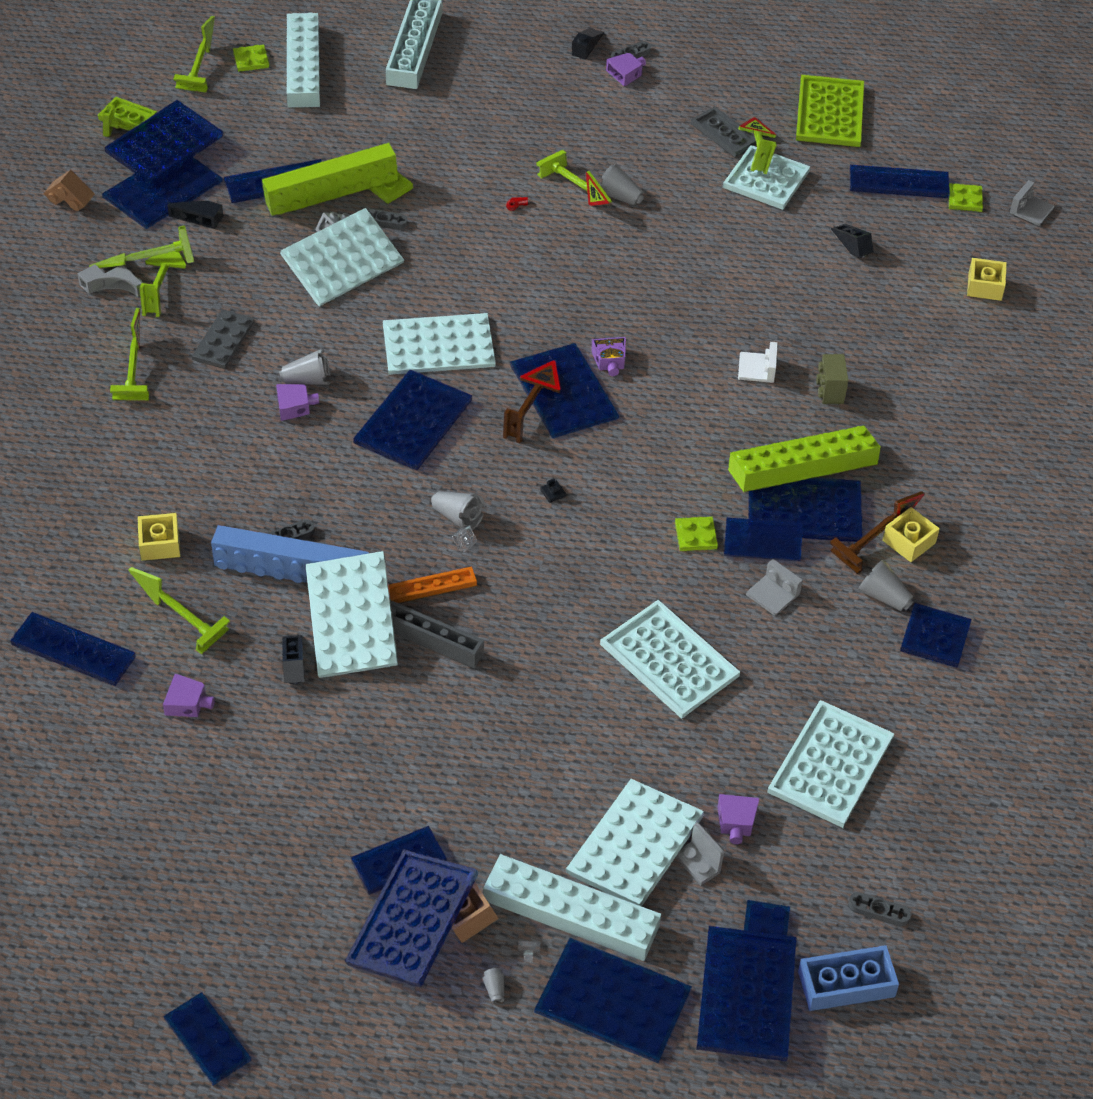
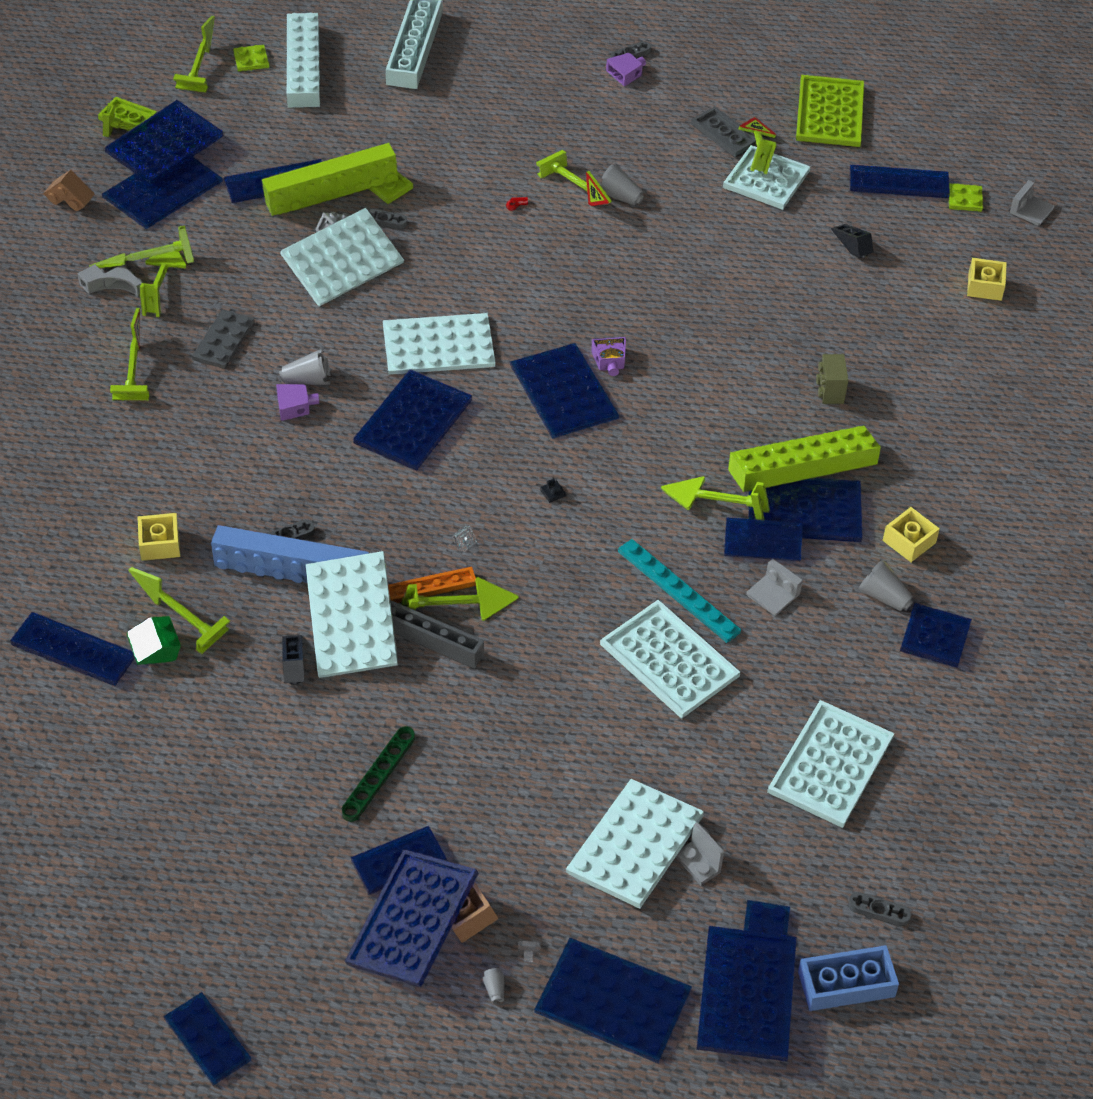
(154, 641): none -> green slope
(186, 697): medium lavender torso -> none
(197, 212): black slope -> none
(375, 772): none -> dark green beam
(459, 507): light grey cone -> none
(489, 597): none -> lime piece
(542, 377): reddish brown piece -> none
(572, 907): light aqua brick -> none
(585, 42): black slope -> none
(679, 590): none -> teal plate
(688, 490): none -> lime piece
(696, 533): lime plate -> none
(737, 816): medium lavender torso -> none
(758, 366): white bracket -> none
(849, 554): reddish brown piece -> none

